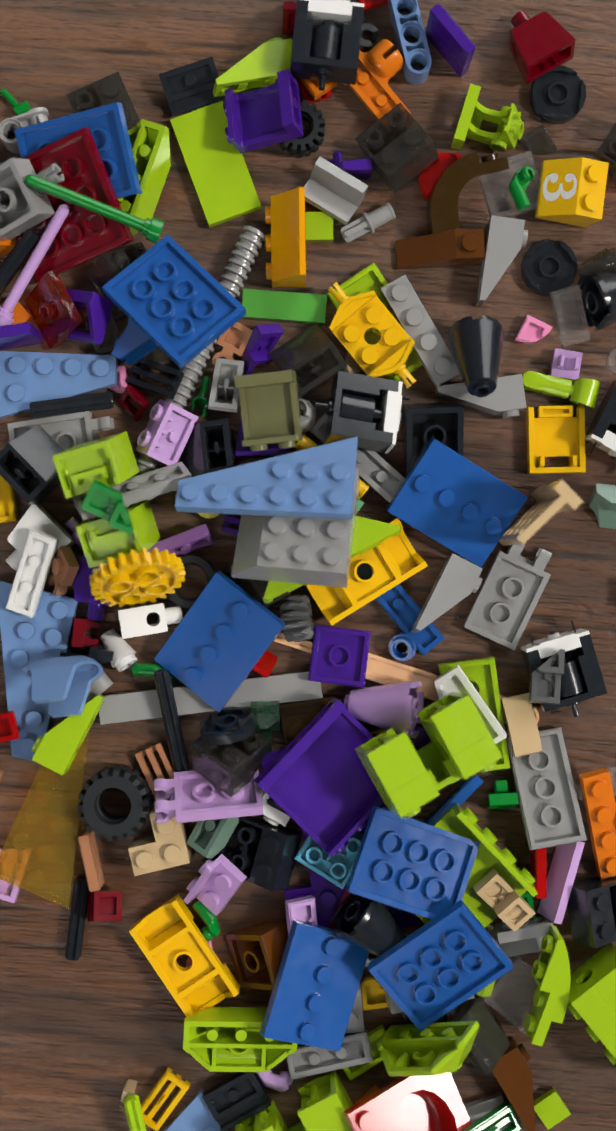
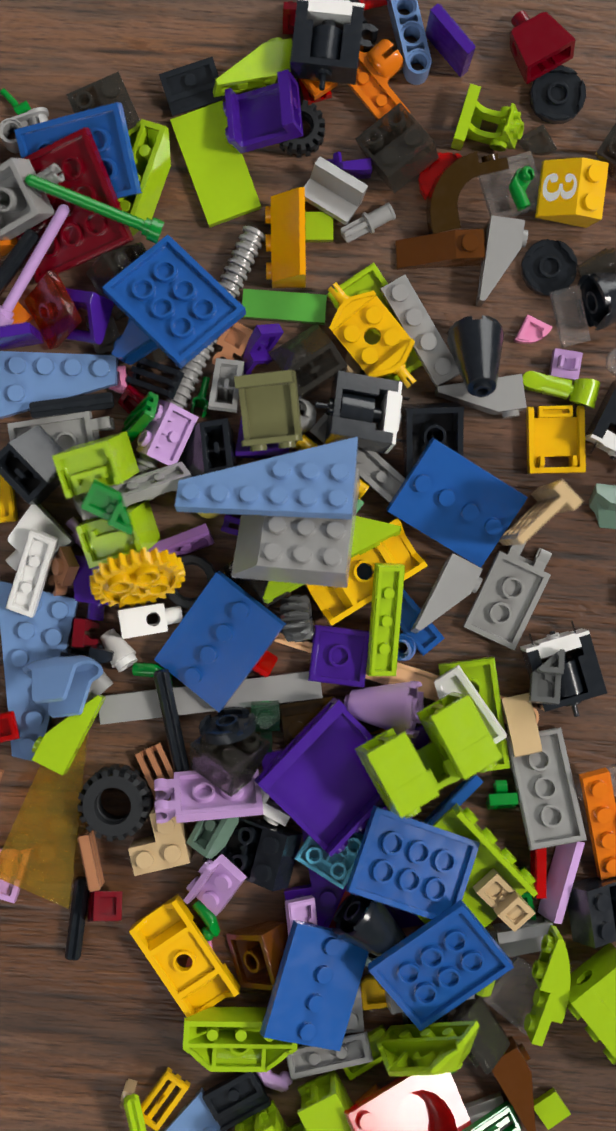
(141, 416): none -> green tile
(385, 619): none -> lime tile

